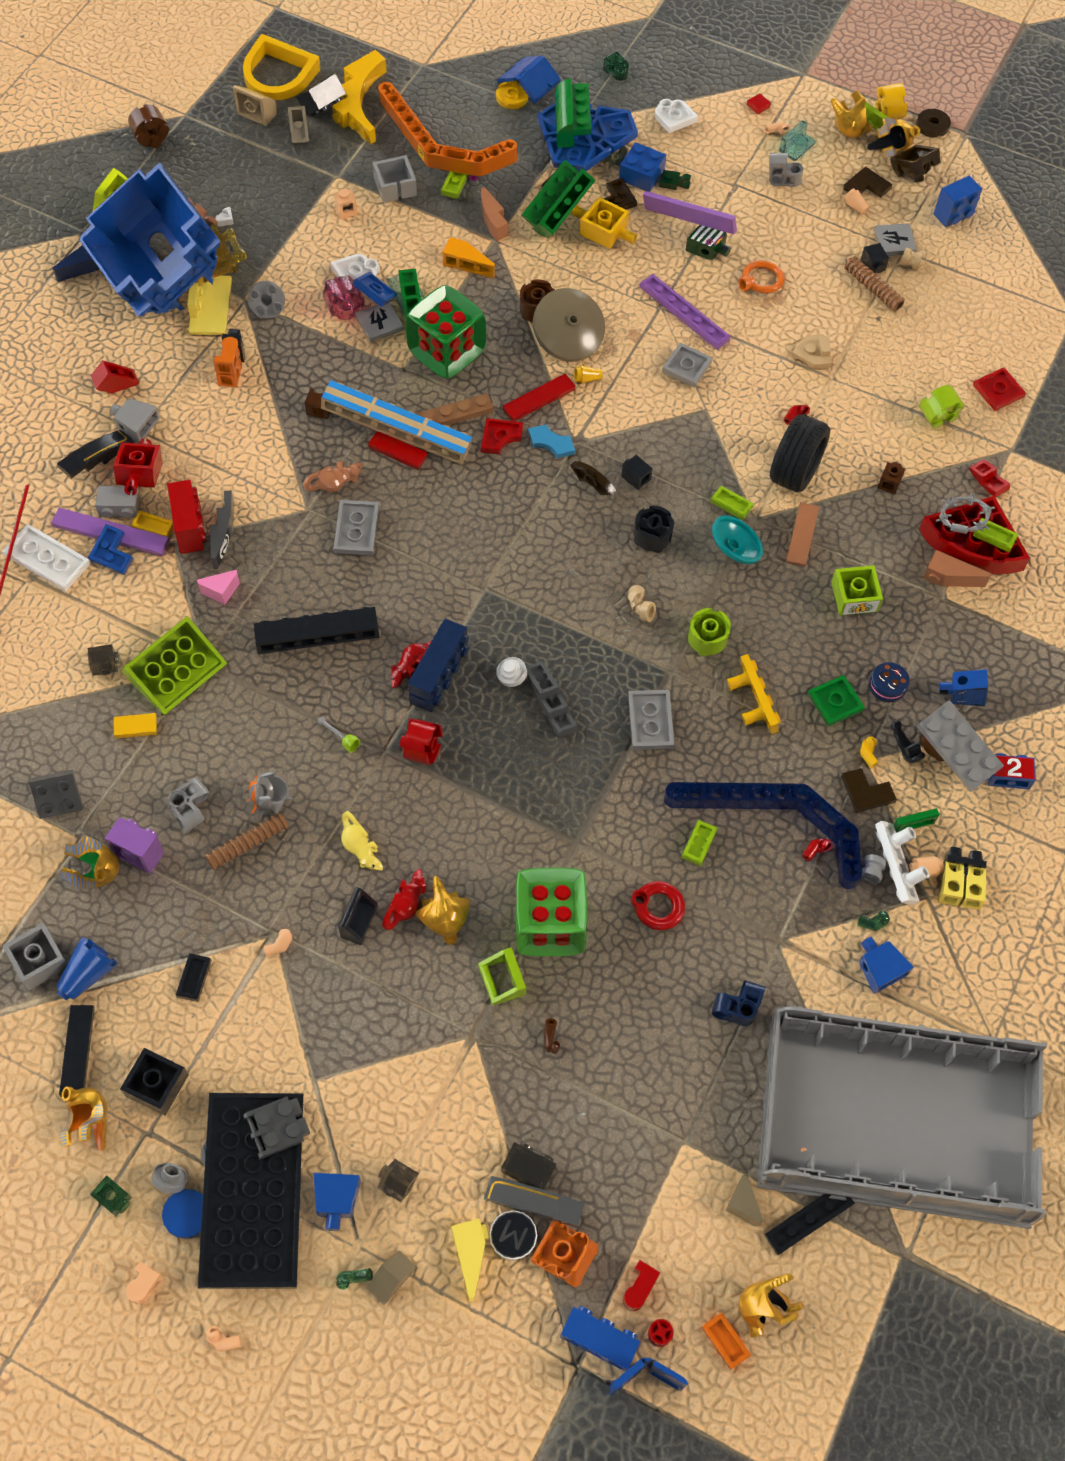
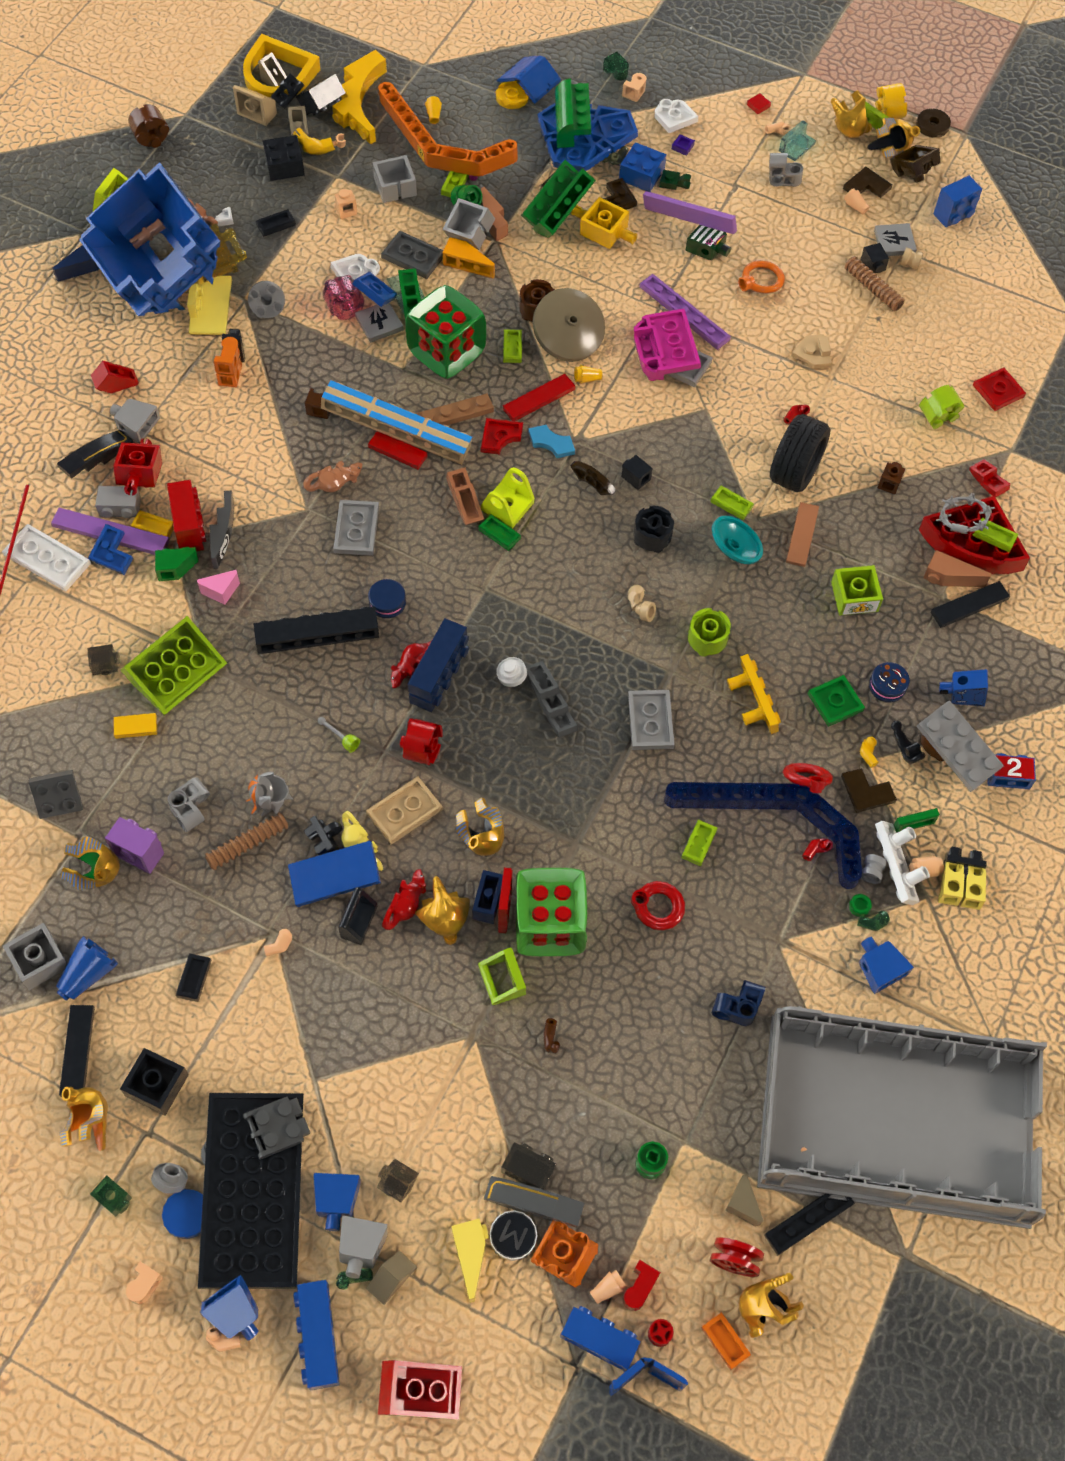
(147, 233): none -> nougat pin
(174, 563): none -> green slope
(232, 1310): none -> torso
(271, 71): none -> dark tan slope
(275, 222): none -> black tile
(283, 158): none -> black brick
(293, 87): none -> black hips
(317, 1335): none -> blue brick
(319, 147): none -> yellow arm
(326, 833): none -> black hips
(334, 873): none -> blue tile
(360, 1244): none -> light grey torso
(387, 598): none -> dark blue head
(404, 810): none -> tan tile
(413, 253): none -> dark grey tile
(420, 1390): none -> red slope
(433, 107): none -> yellow cone
(464, 496): none -> nougat slope
(466, 192): none -> green wheel
(469, 223): none -> light grey piece
(487, 897): none -> dark blue brick
(491, 838): none -> pearl gold piece
(499, 532): none -> green tile
(505, 900): none -> red tile
(511, 491): none -> neon yellow hose
(512, 346): none -> lime plate
(608, 1287): none -> light nougat cone
(634, 89): none -> light nougat leg
(651, 1160): none -> green wheel
(665, 344): none -> dark pink plate
(683, 144): none -> dark purple tile
(737, 1257): none -> red wheel
(815, 783): none -> red piece
(860, 905): none -> green tile
(970, 604): none -> black tile

